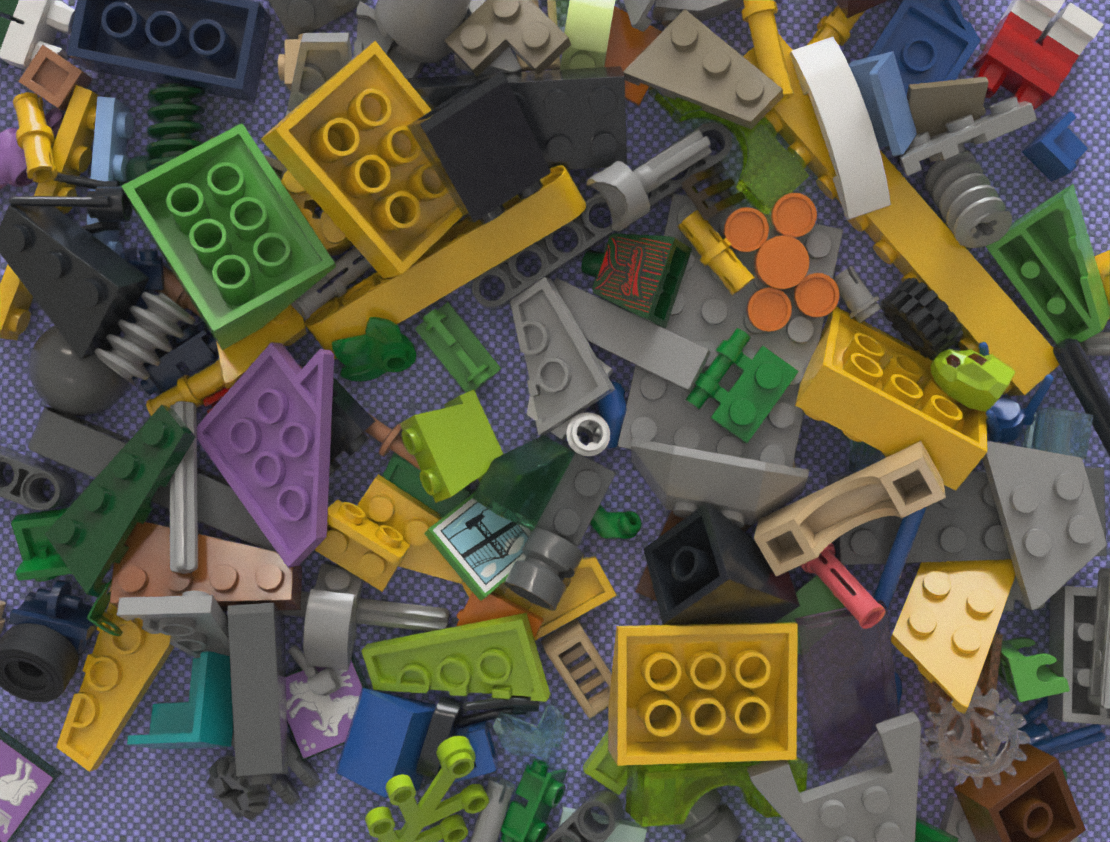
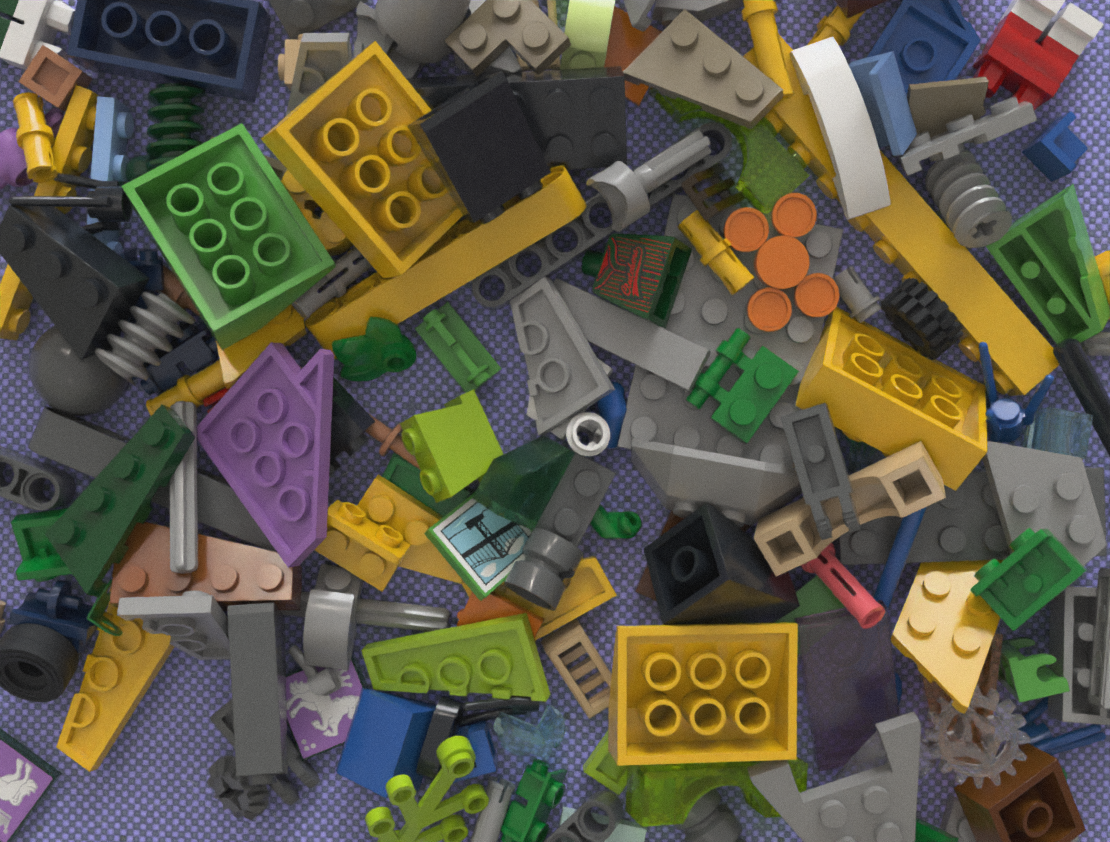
(201, 721): teal panel -> none
(820, 466): none -> dark grey hinge
(971, 377): lime rock -> none
(1027, 577): none -> green bracket

